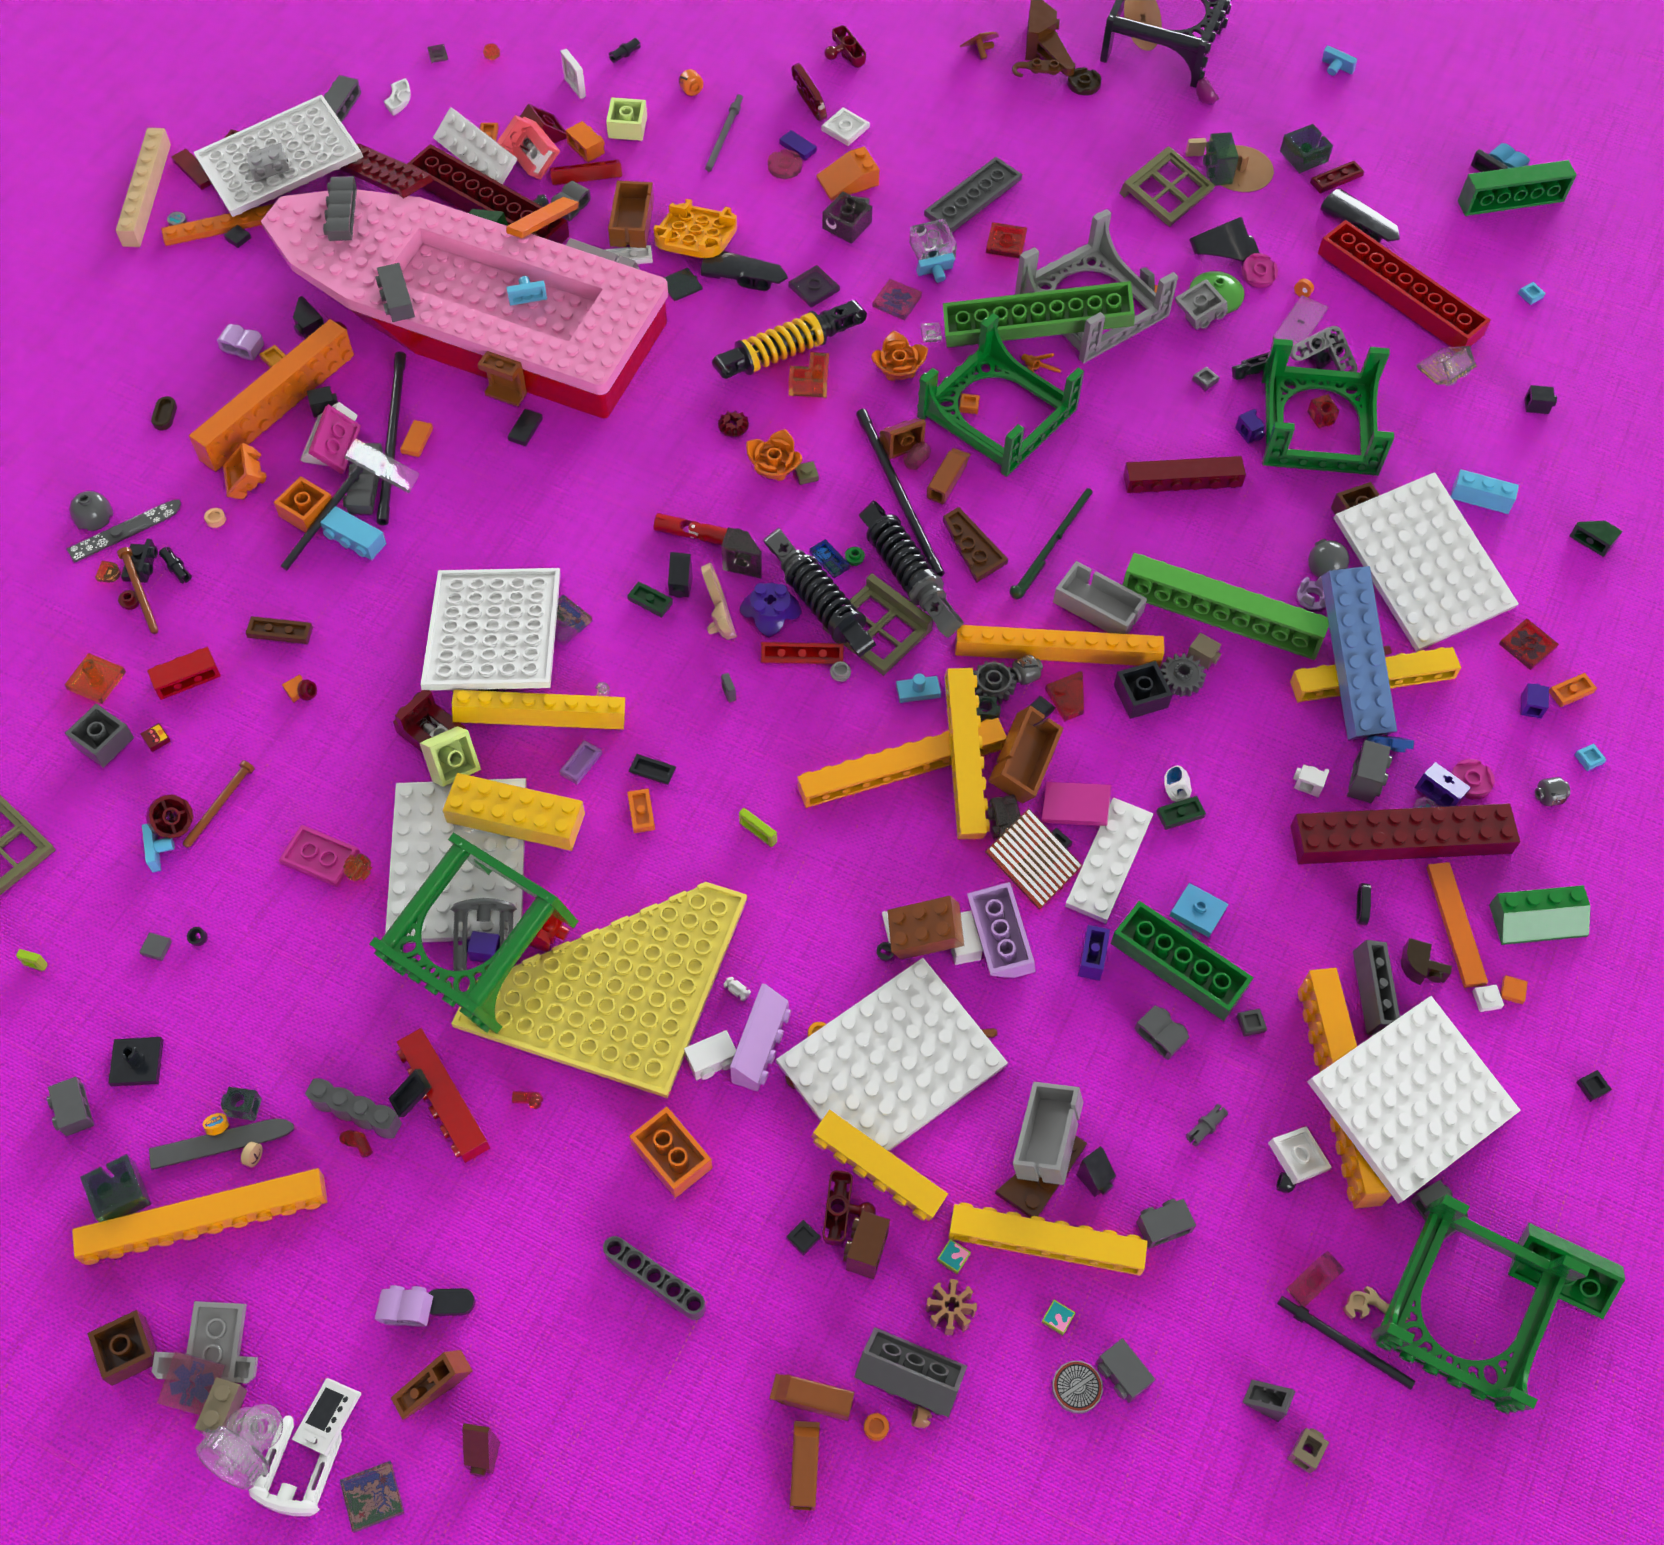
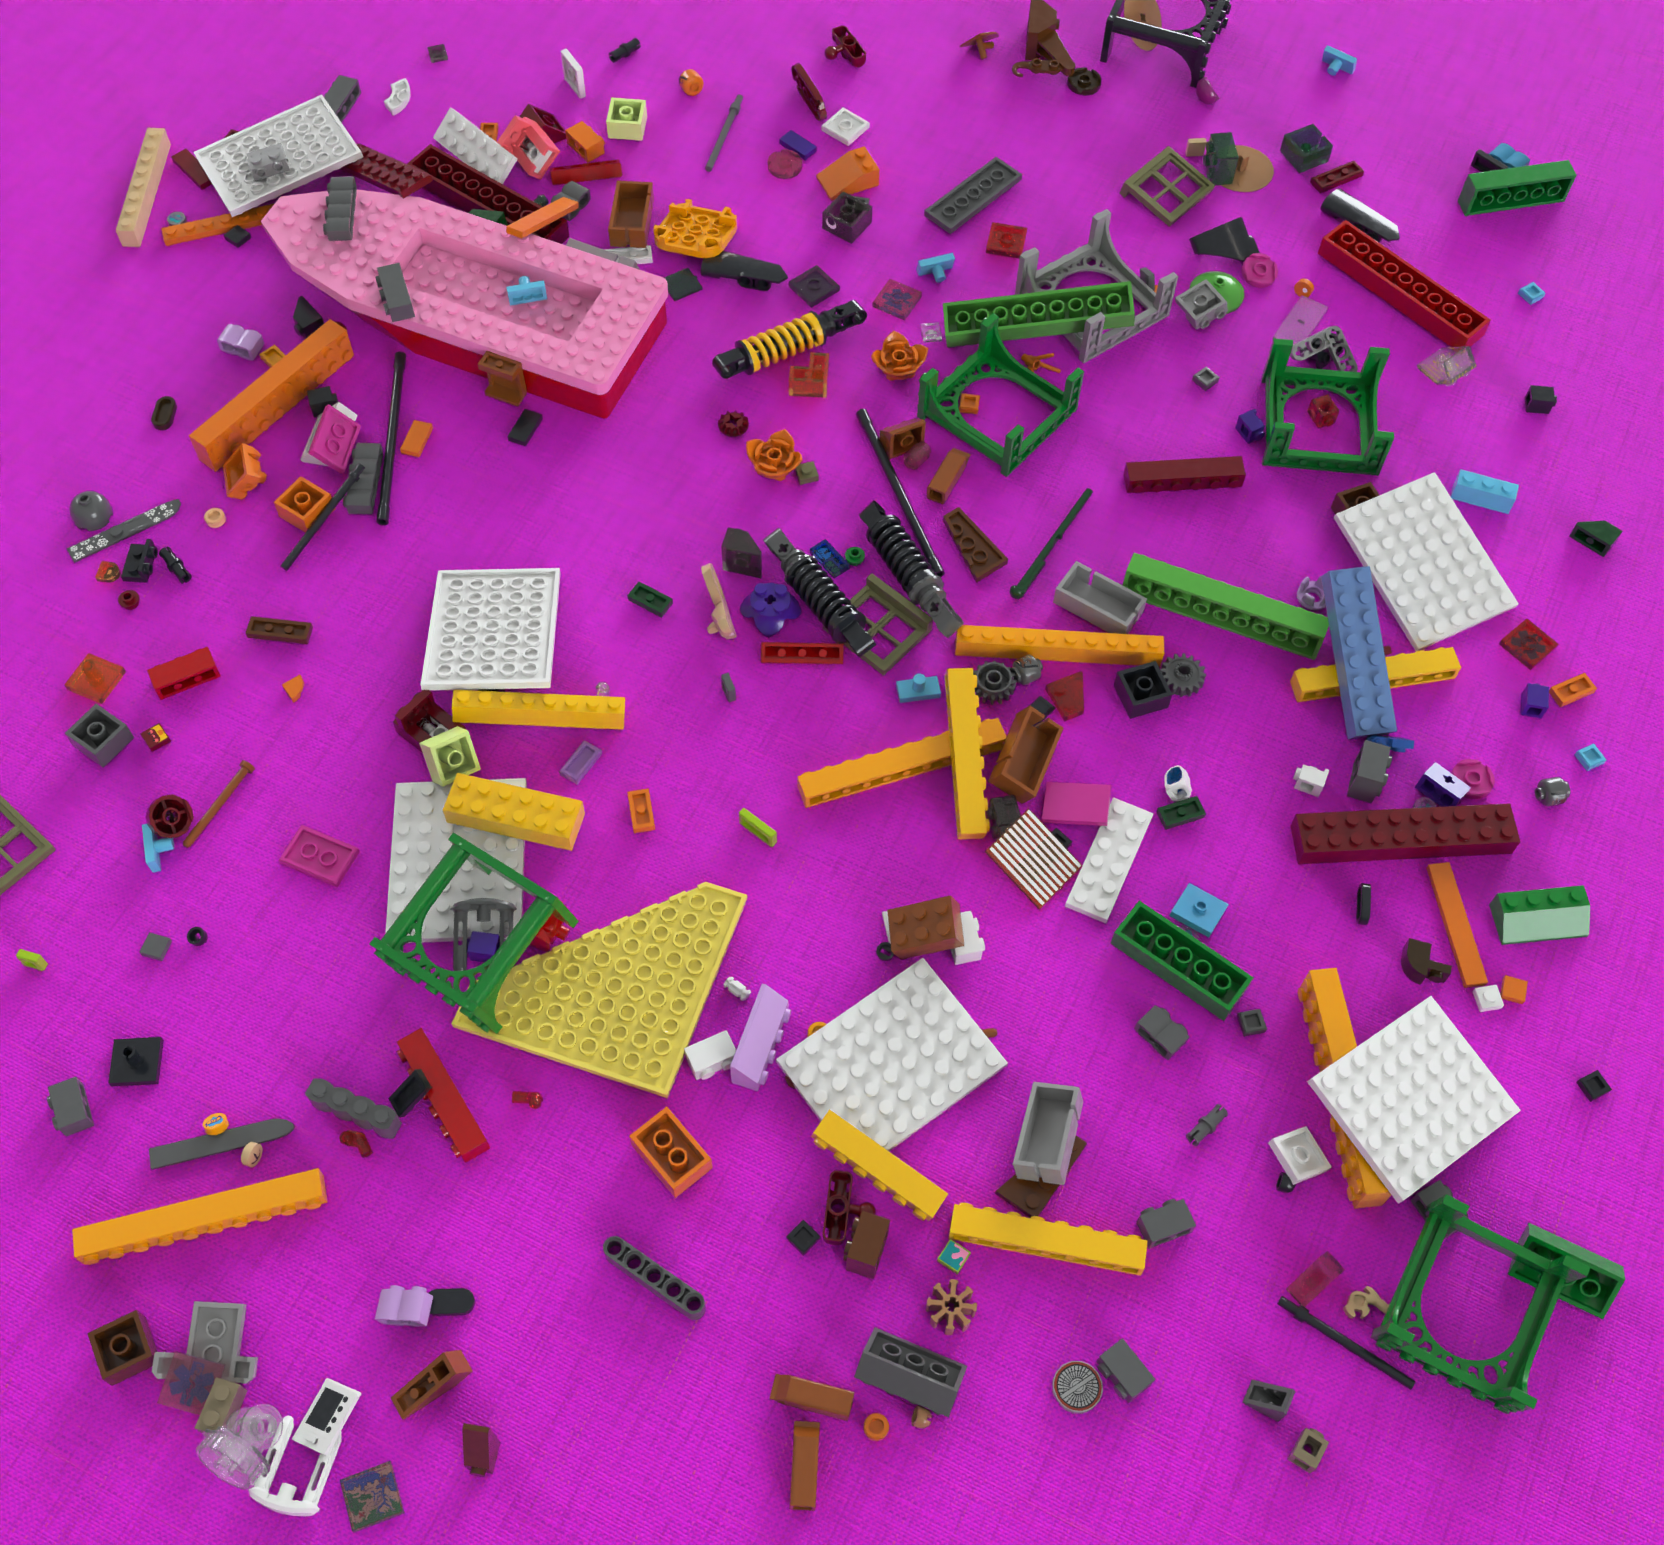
(115, 1195): piece -> none
(125, 554): dark orange bar -> none
(247, 1110): brick -> none
(307, 690): dark red plate -> none
(353, 533): medium azure brick -> none
(357, 867): clear orange gear -> none
(371, 459): clear piece -> none
(491, 51): clear orange plate -> none
(570, 620): clear purple tile -> none
(652, 769): black tile -> none
(675, 526): red piece -> none
(680, 574): black slope -> none
(840, 671): light grey plate -> none
(932, 239): clear brick -> none
(990, 704): brick -> none
(1001, 931): lavender slope -> none
(1058, 1317): tile -> none
(1093, 952): dark purple brick -> none
(1097, 1172): black slope -> none
(1205, 650): dark tan brick -> none
(1250, 366): black hinge -> none
(1327, 557): dark grey brick -> none
(1375, 985): dark grey brick -> none

